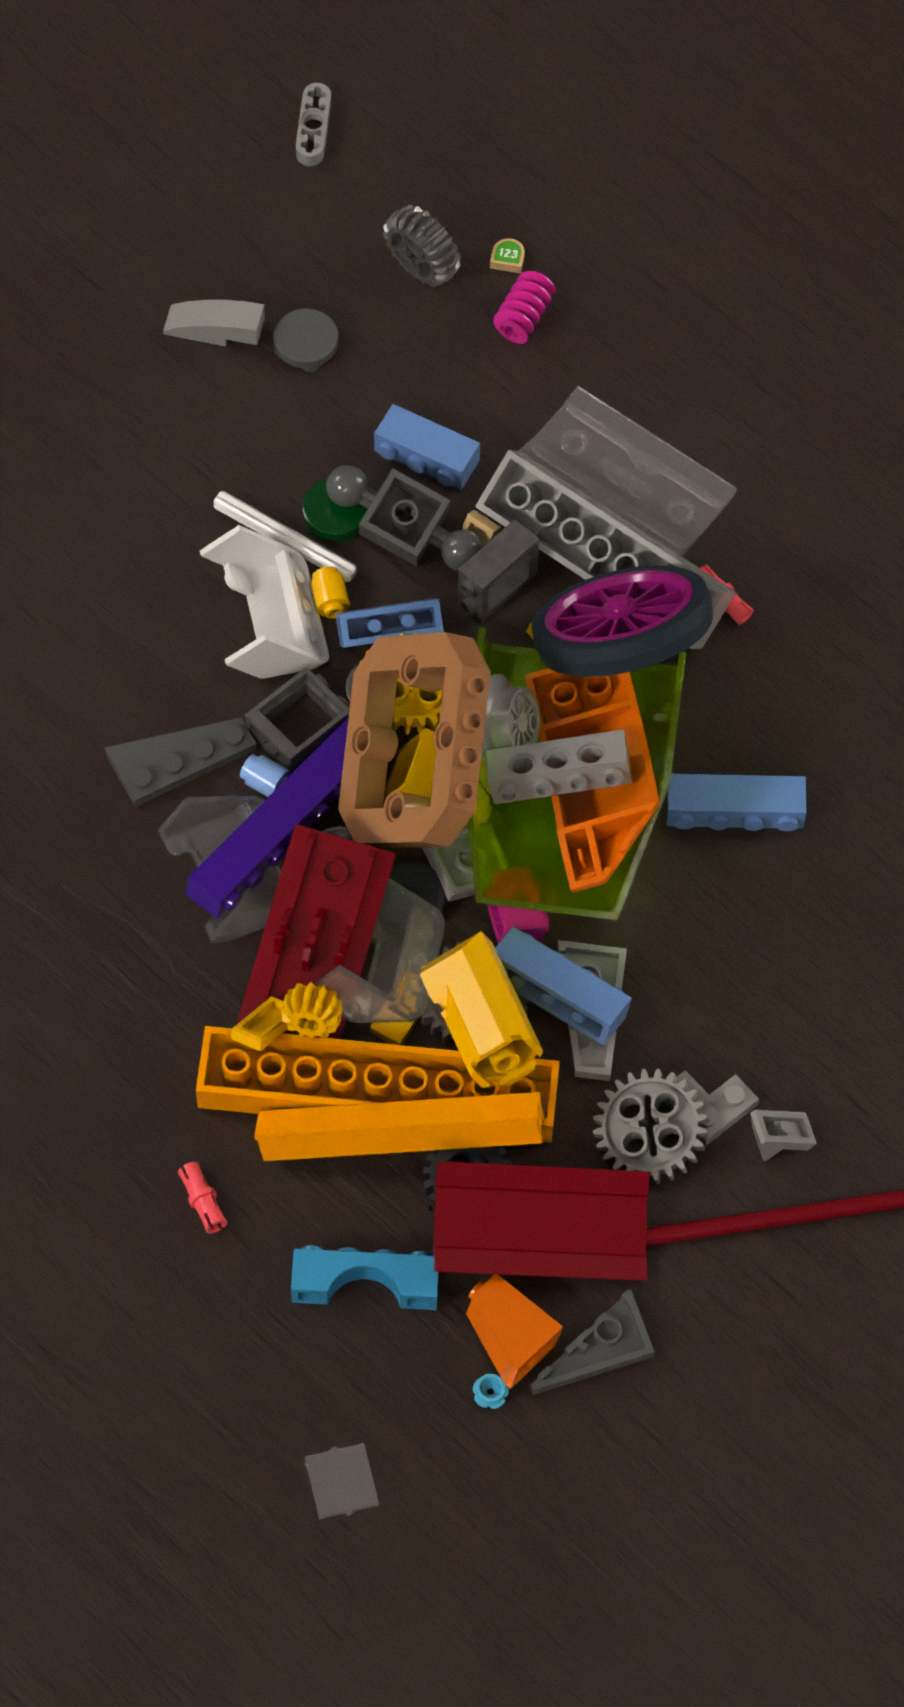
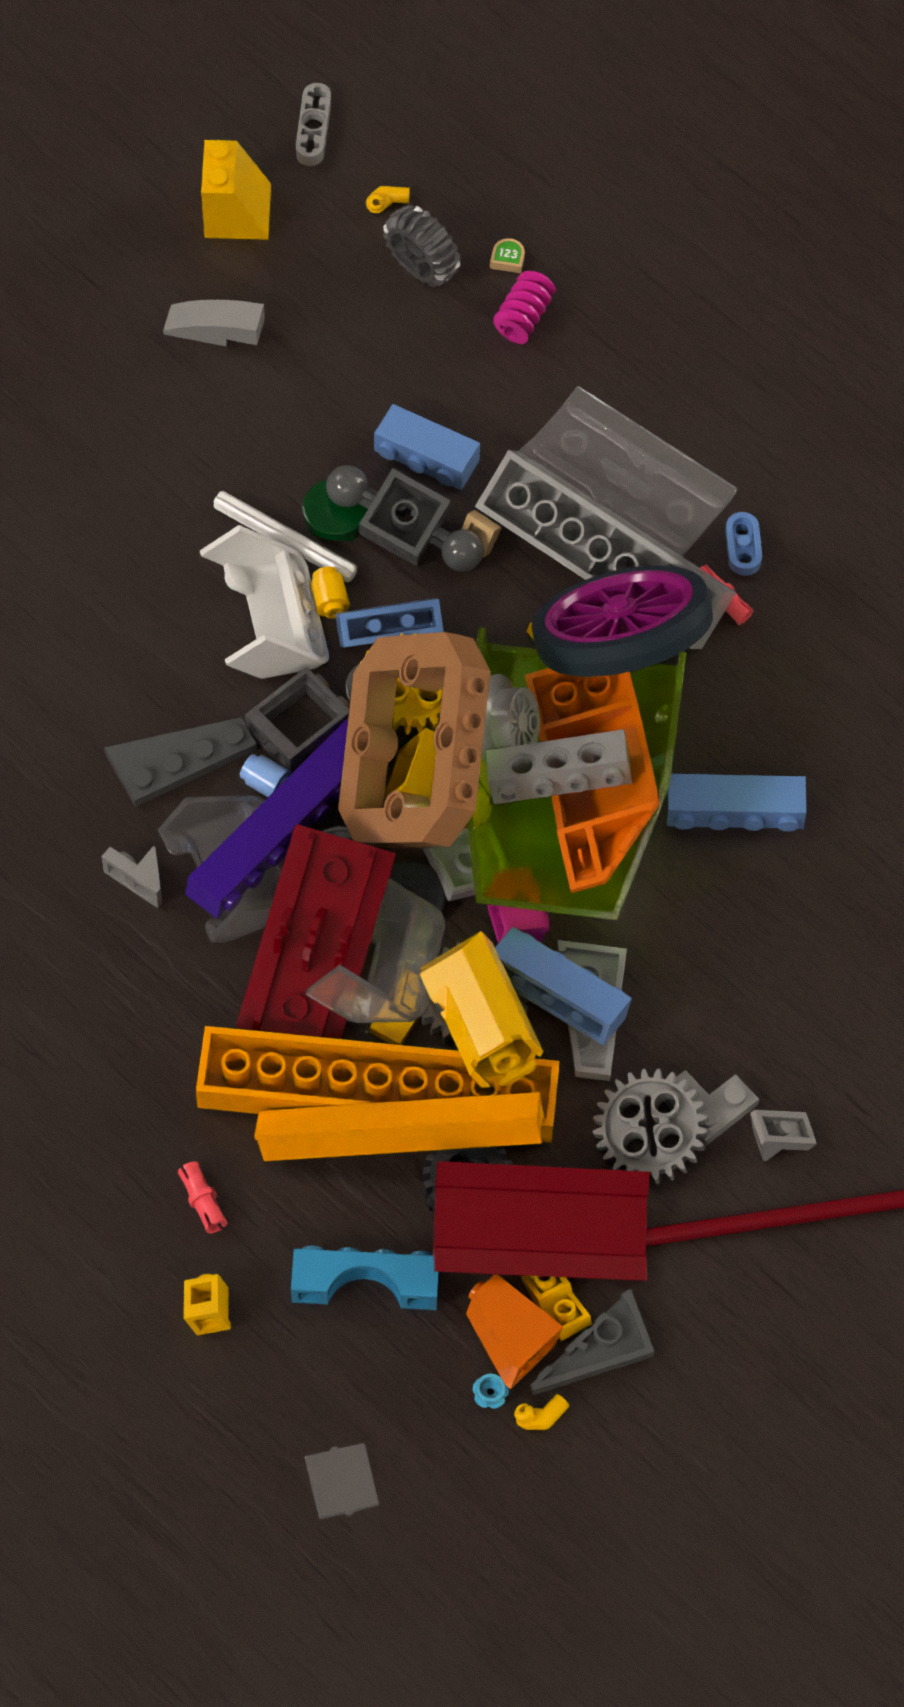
(139, 878): none -> light grey slope
(206, 1304): none -> yellow brick
(233, 193): none -> yellow slope
(261, 1025): yellow tile -> none
(305, 338): dark grey tile -> none
(311, 1010): yellow gear -> none
(385, 196): none -> yellow arm
(497, 571): flat silver window -> none
(541, 1419): none -> yellow arm
(559, 1302): none -> yellow slope
(743, 546): none -> medium blue plate

